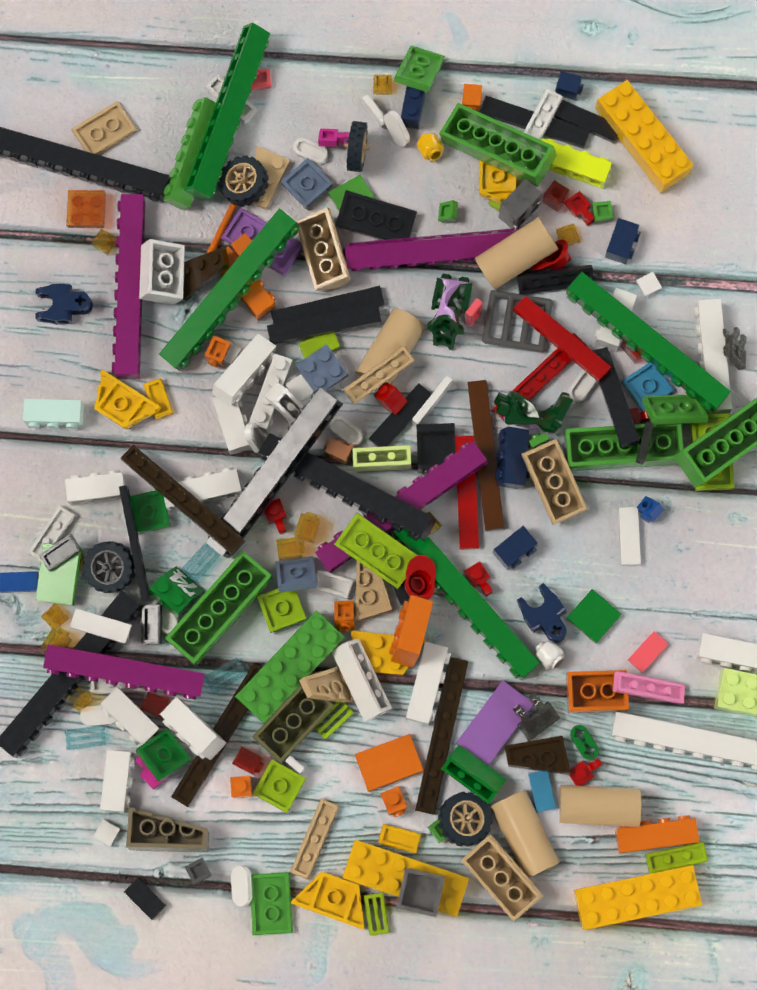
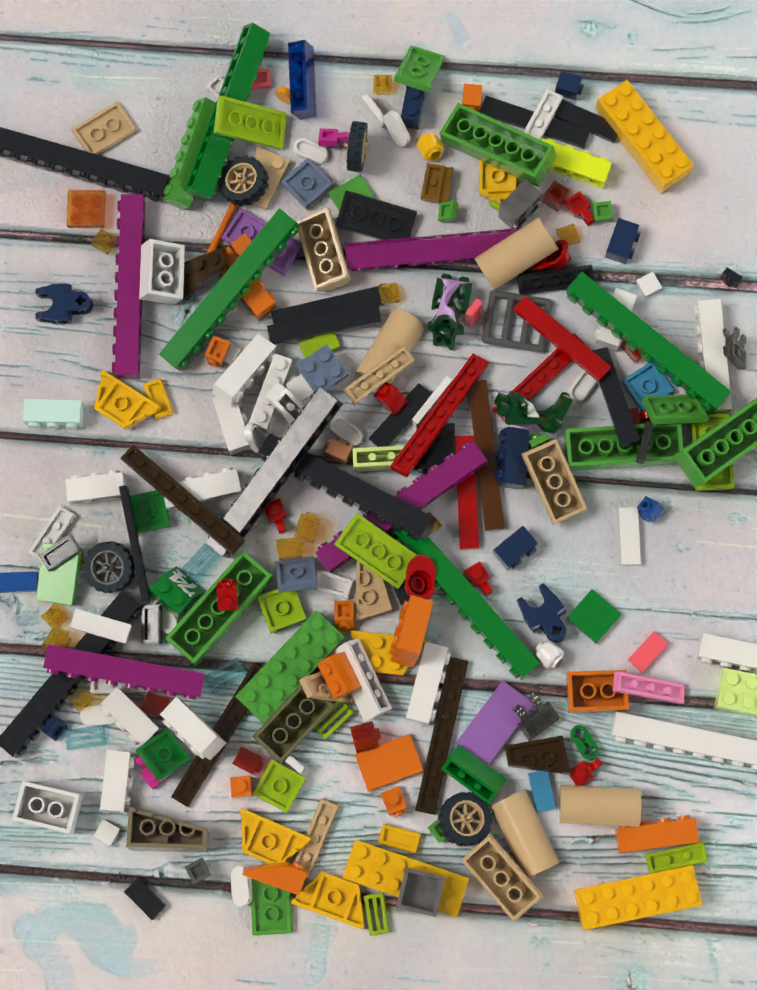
(47, 807): none -> white brick
(54, 728): none -> dark blue tile
(227, 595): none -> red bracket
(250, 122): none -> lime plate
(268, 839): none -> yellow wing
(281, 875): none -> orange slope
(283, 94): none -> light orange tile
(302, 79): none -> clear blue brick
(339, 675): none -> orange brick
(365, 737): none -> clear red brick
(389, 293): none -> clear yellow plate
(436, 183): none -> pearl gold plate
(439, 415): none -> red tile
(731, 278): none -> black plate

